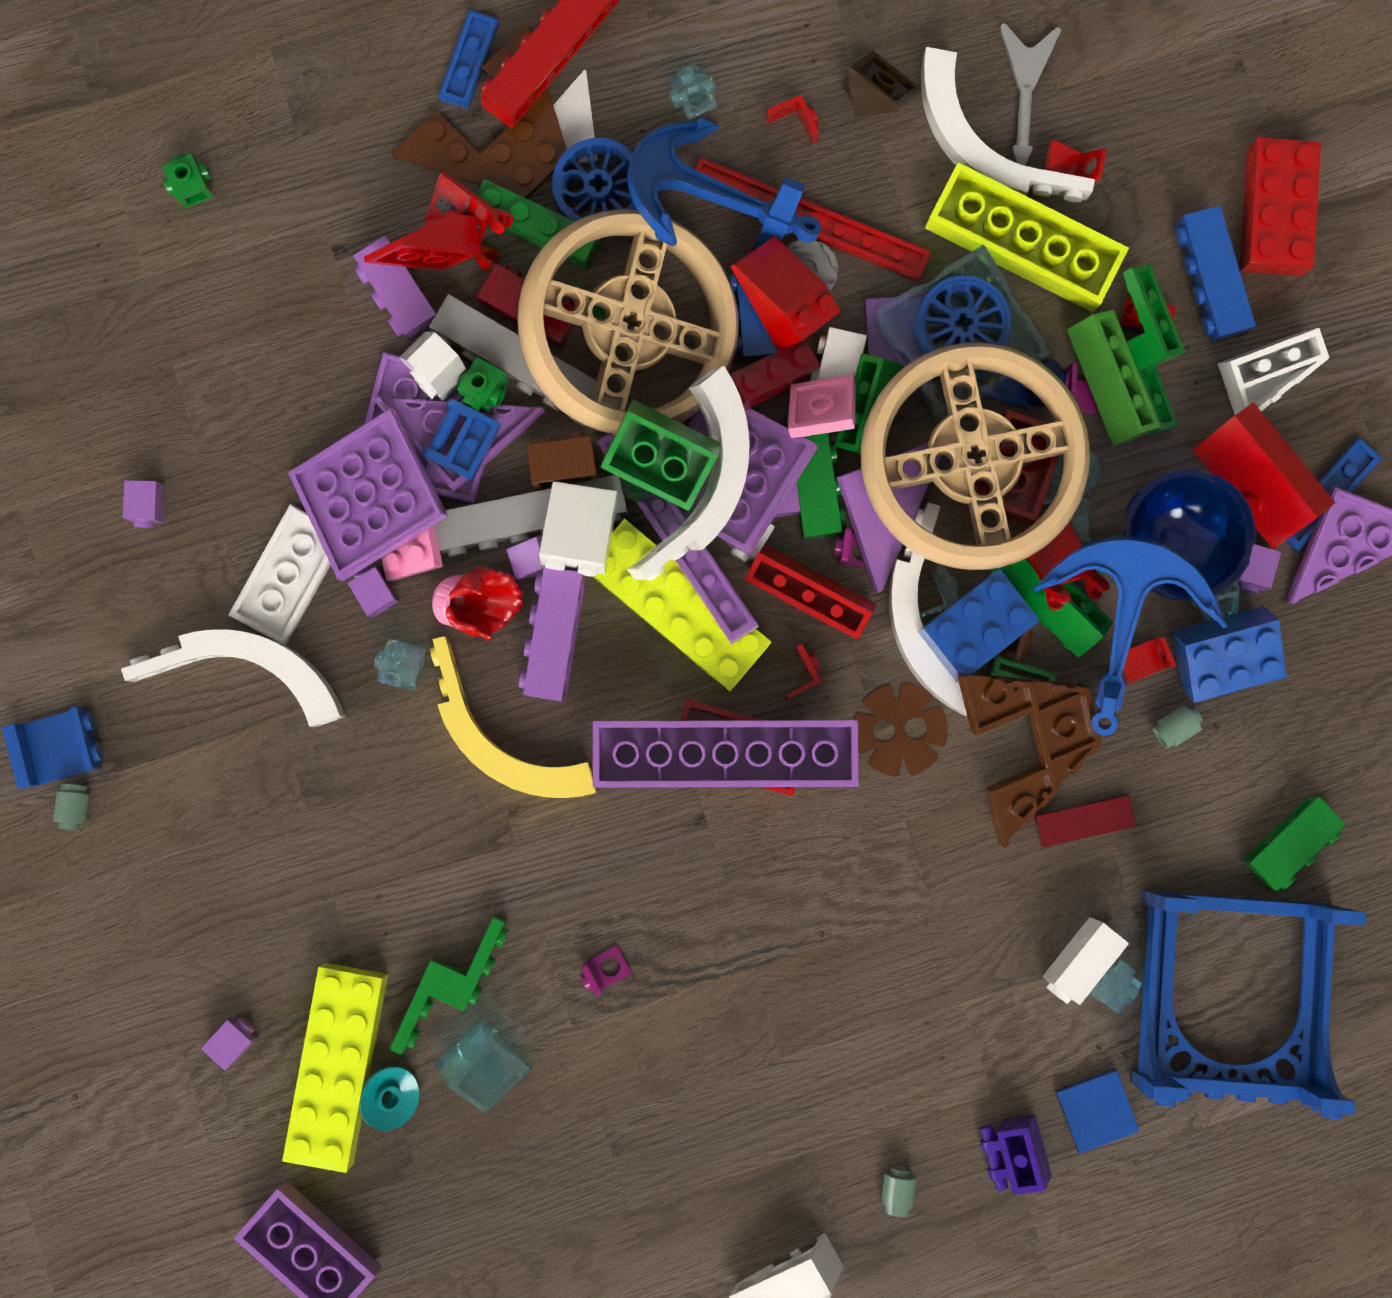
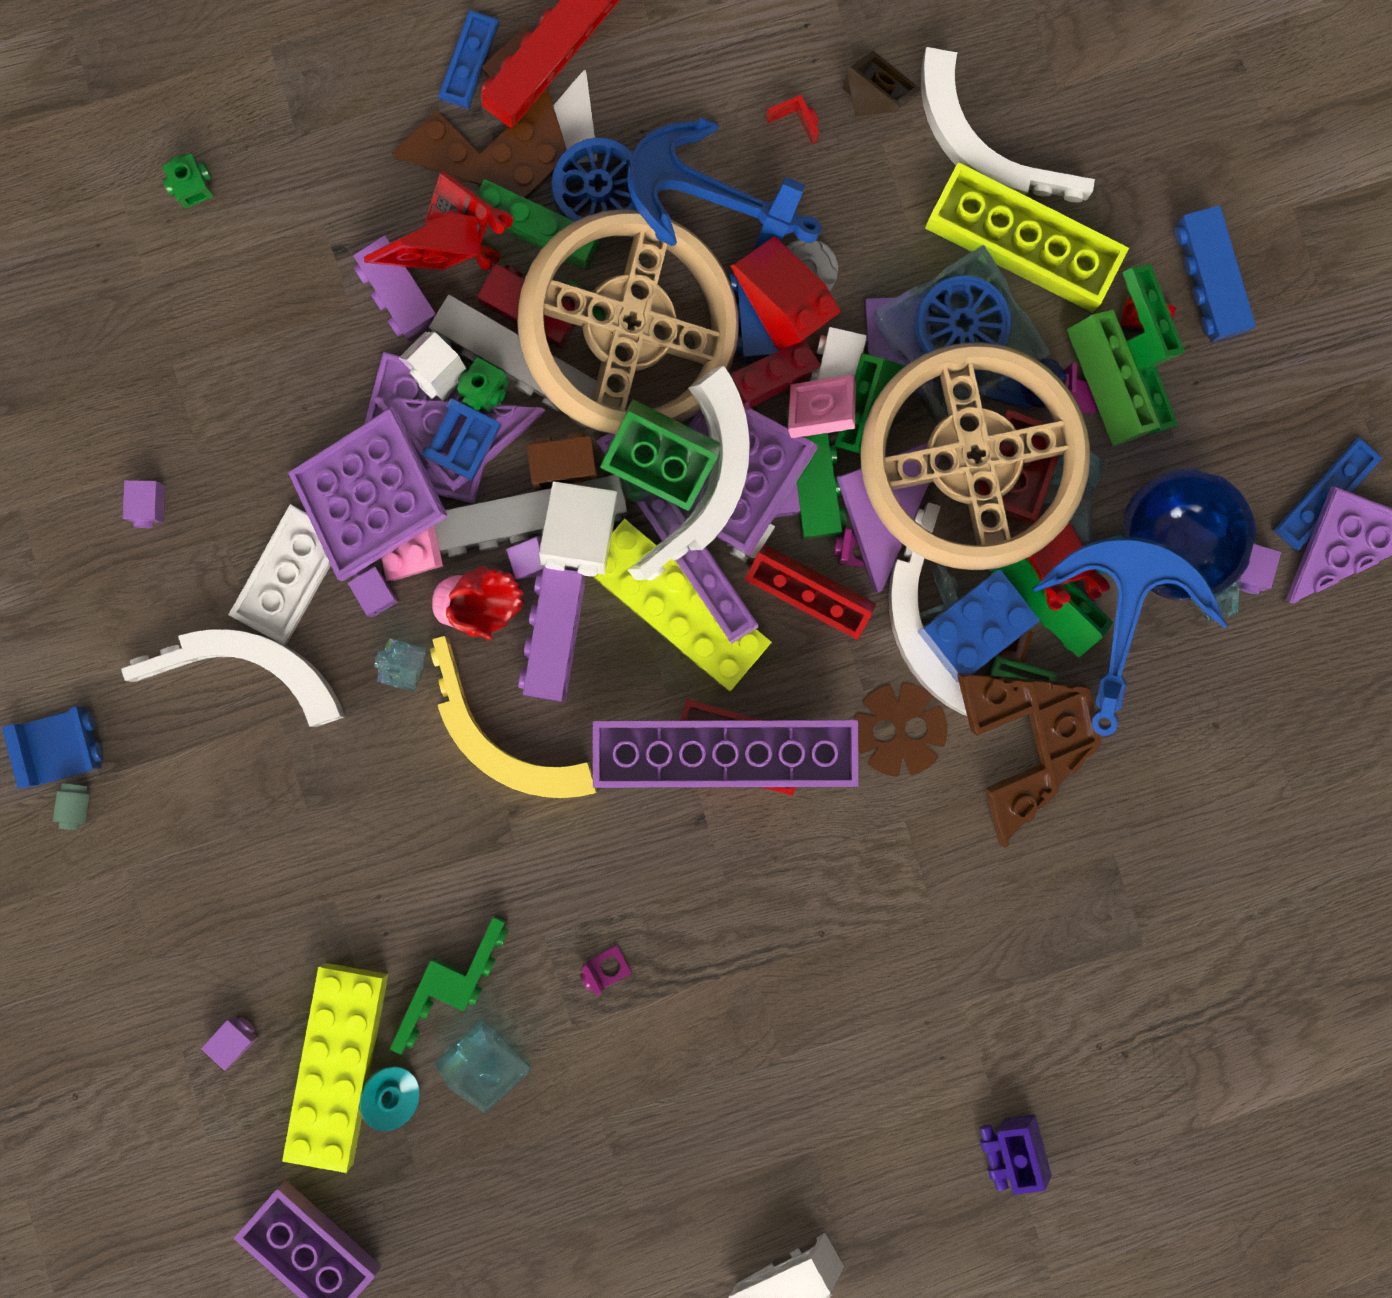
(692, 91): clear light blue brick -> none
(811, 665): red bracket -> none
(837, 229): red tile -> none
(898, 1191): sand green brick -> none
(1026, 67): light grey piece -> none
(1072, 162): red bracket -> none
(1084, 961): white brick -> none
(1085, 821): dark red tile -> none
(1097, 1111): blue tile -> none
(1117, 987): clear light blue brick -> none
(1147, 659): red bracket -> none
(1178, 726): sand green brick -> none
(1229, 658): blue brick -> none
(1266, 473): red brick -> none
(1272, 369): white wedge -> none
(1280, 207): red brick -> none
(1294, 843): green brick -> none
(1313, 1075): blue arch -> none

